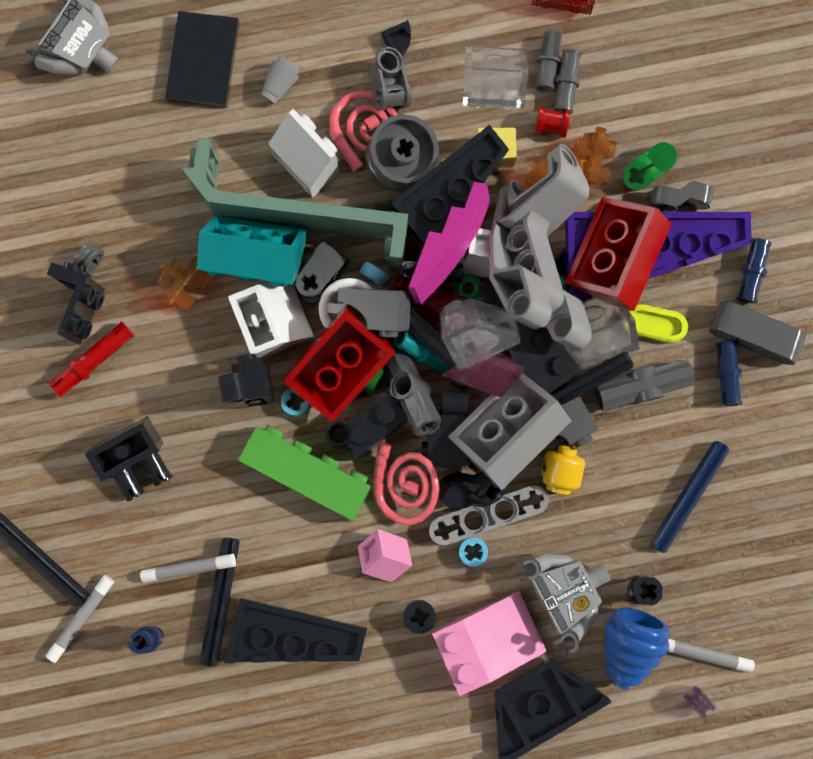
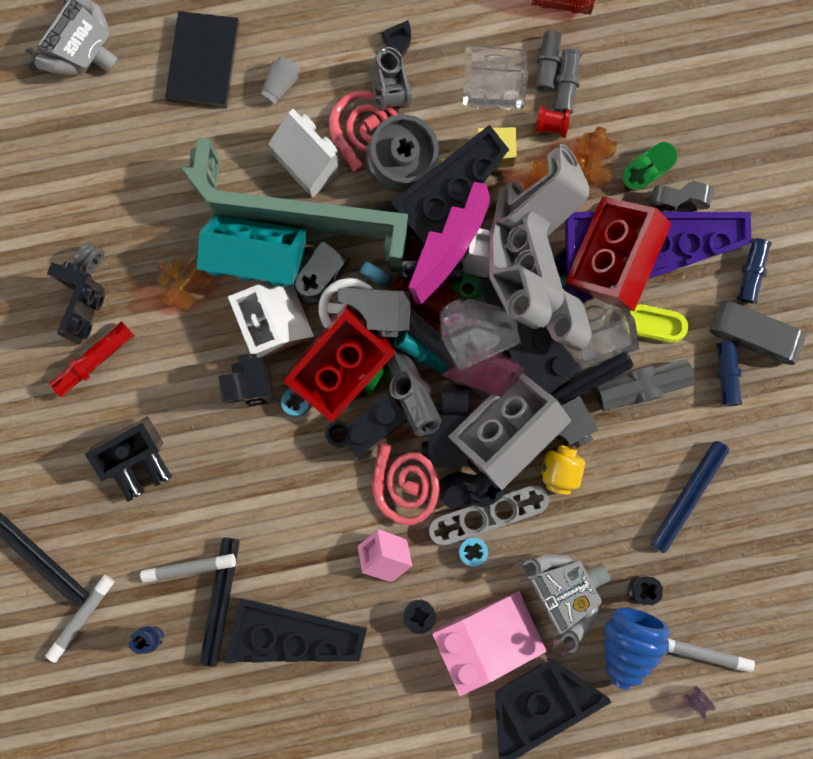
(305, 473): bright green brick -> none

